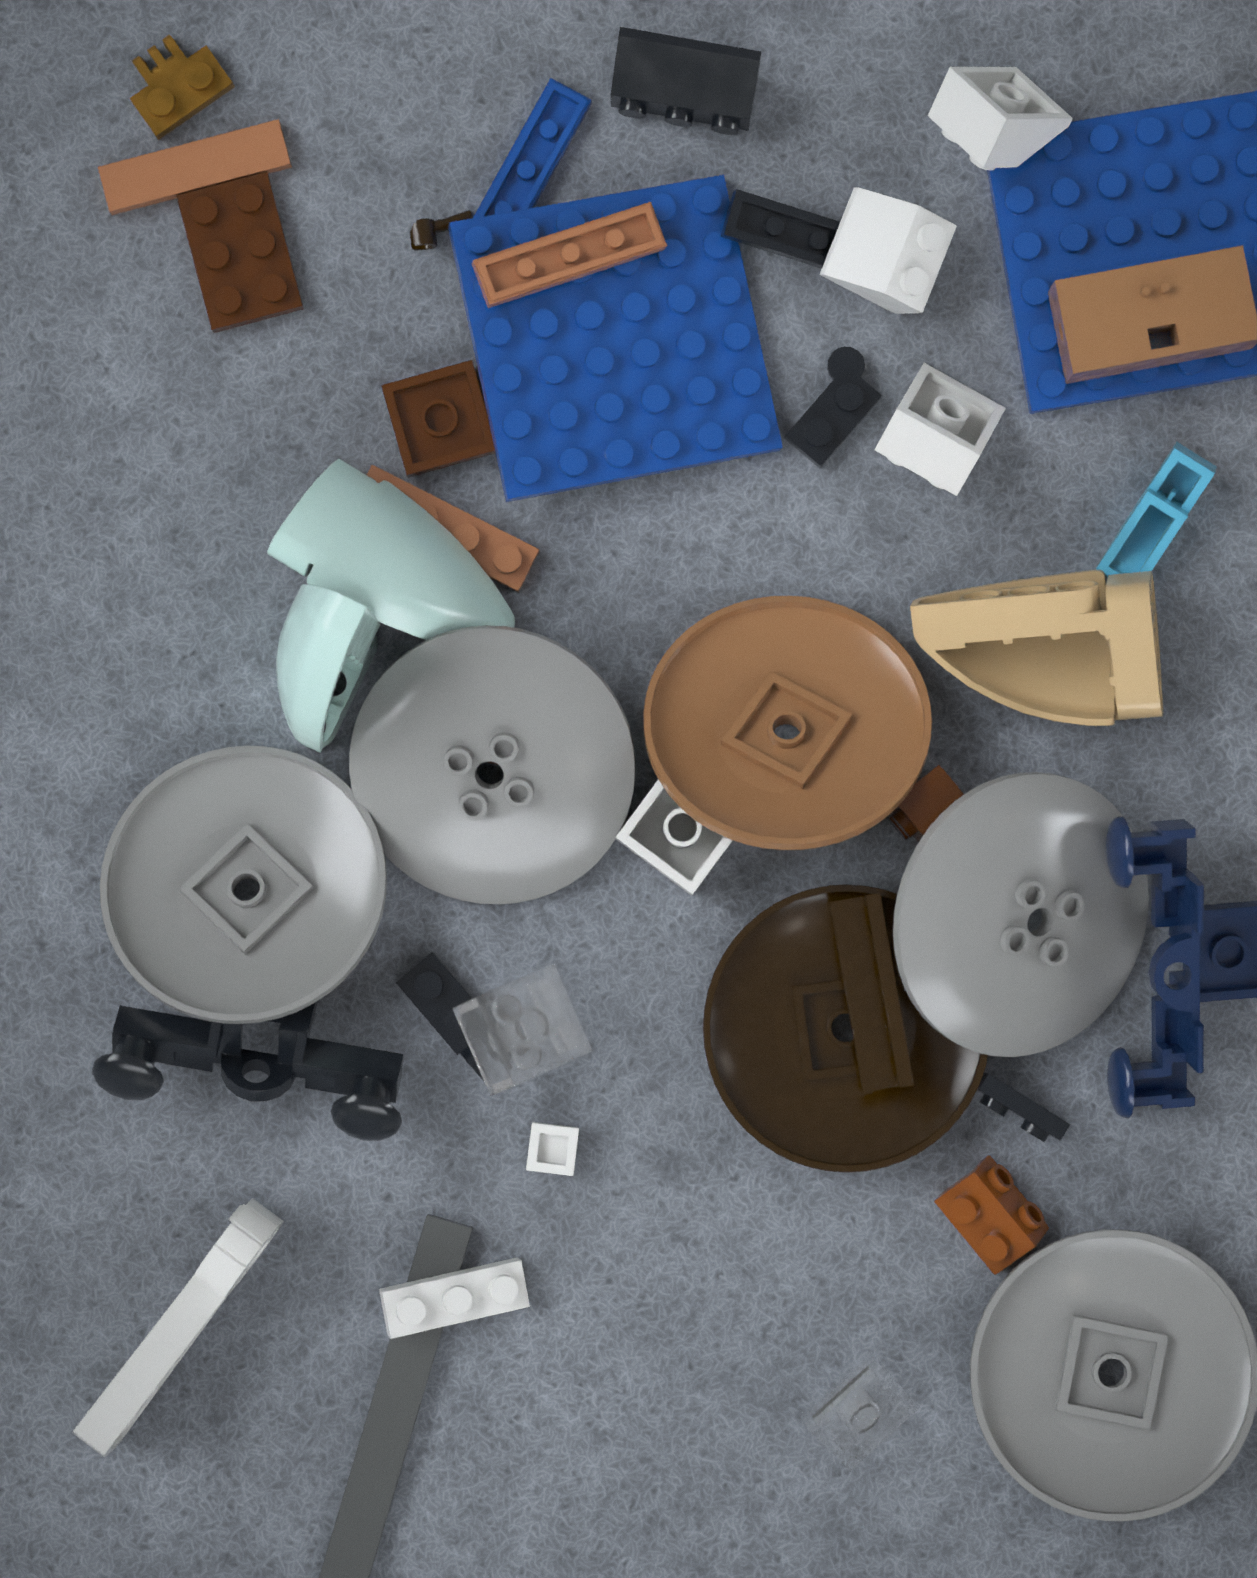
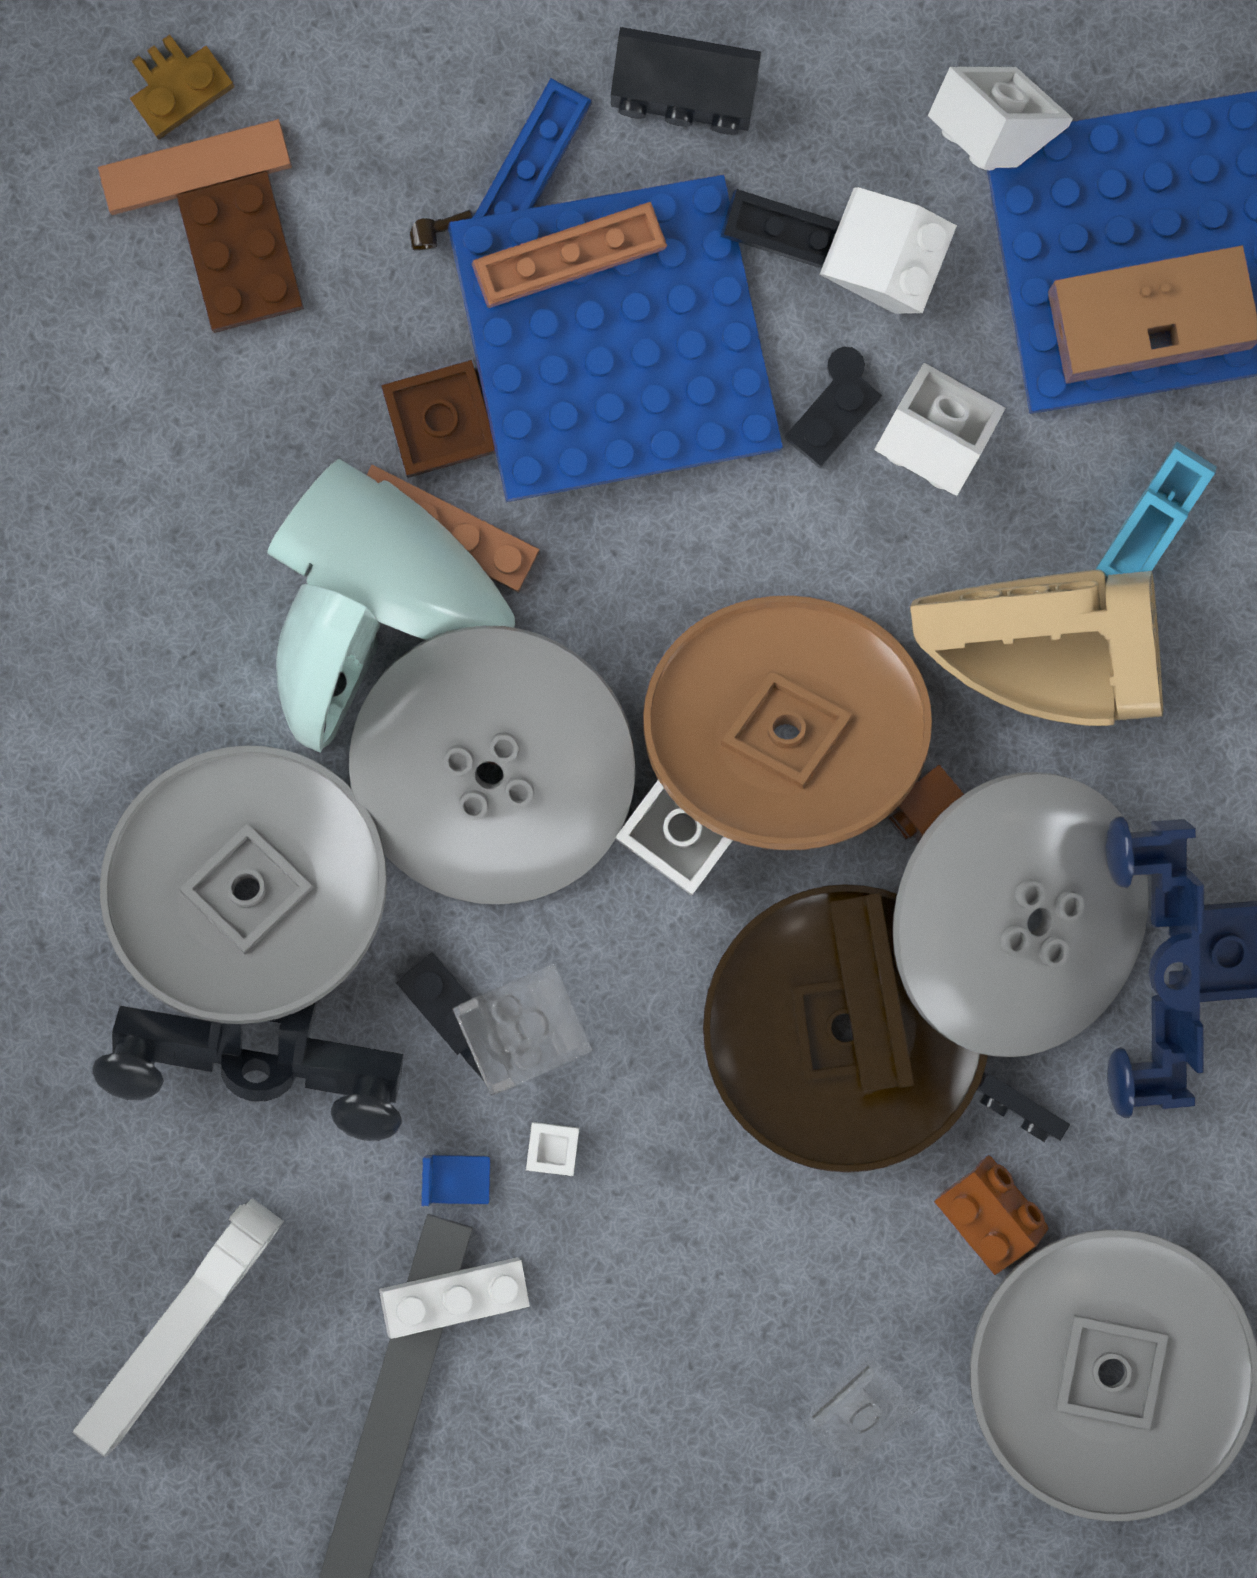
(455, 1179): none -> blue bracket

